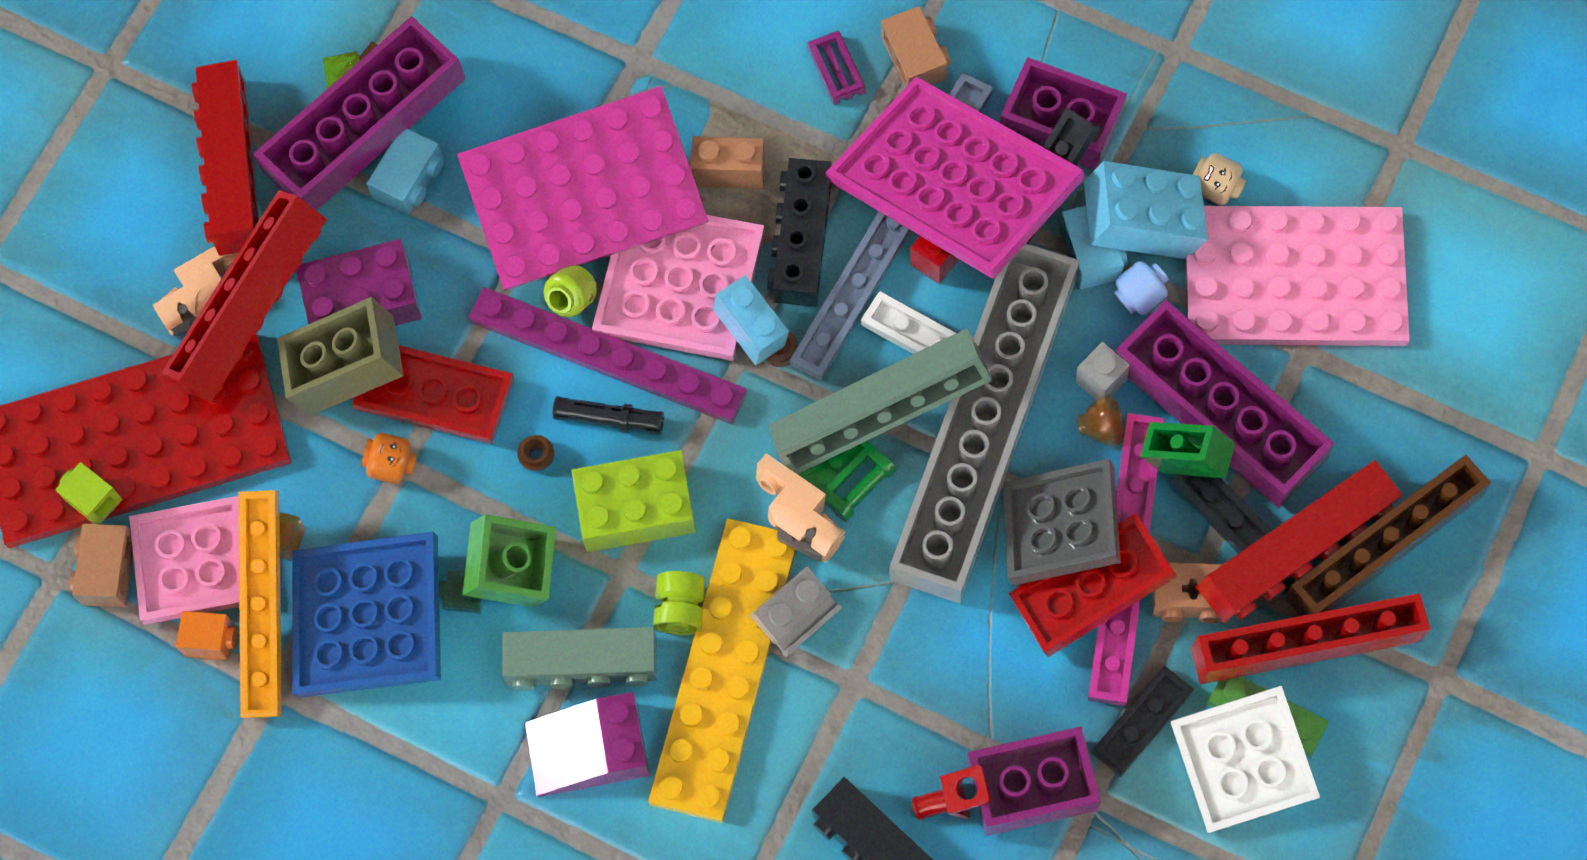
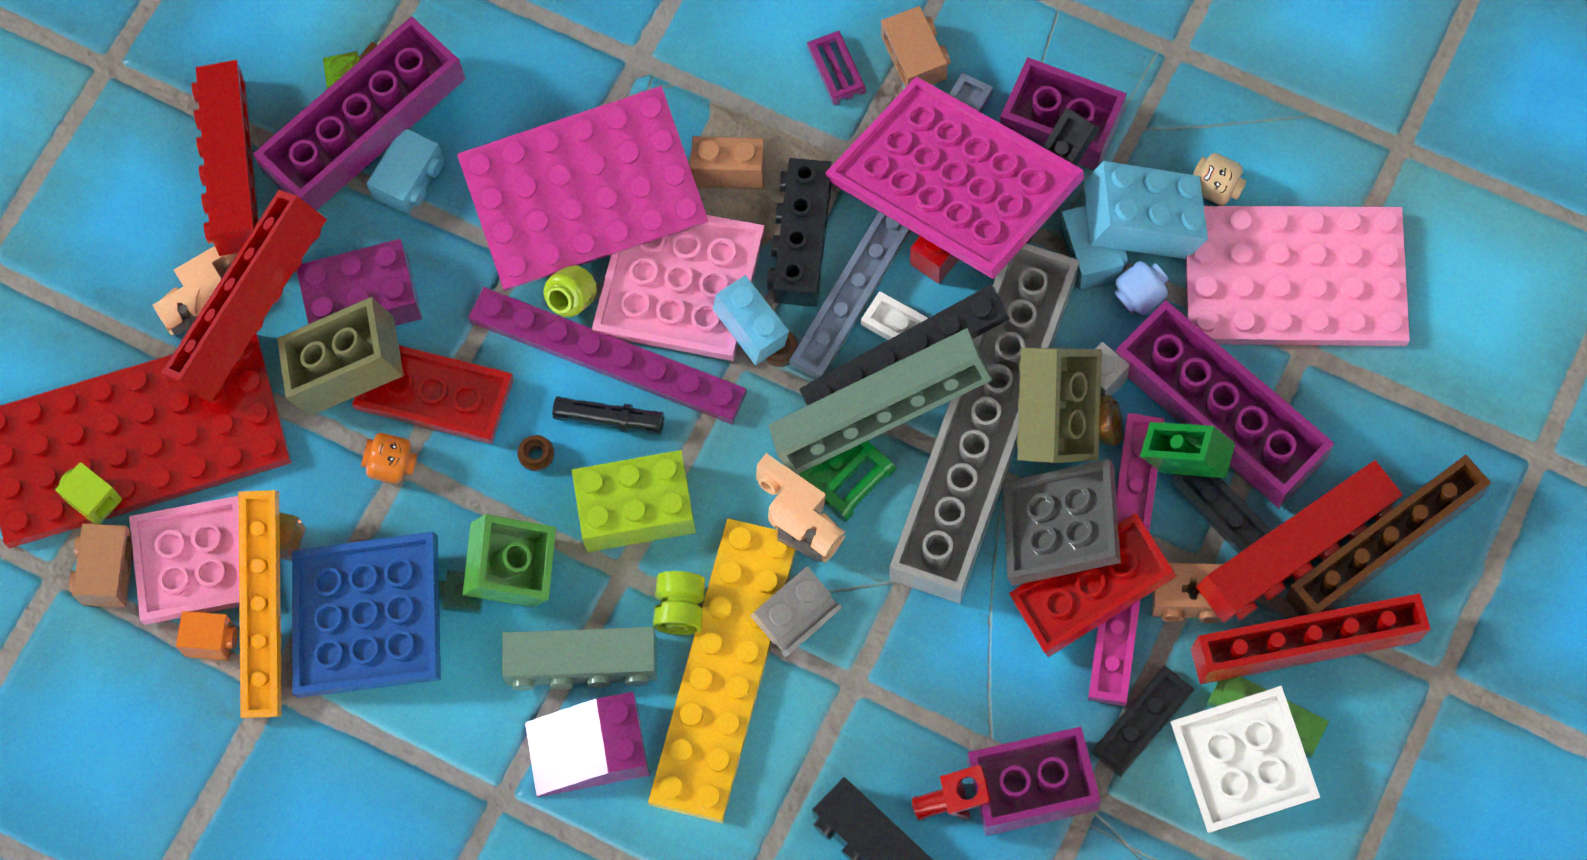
(976, 312): none -> black plate
(1059, 404): none -> olive brick

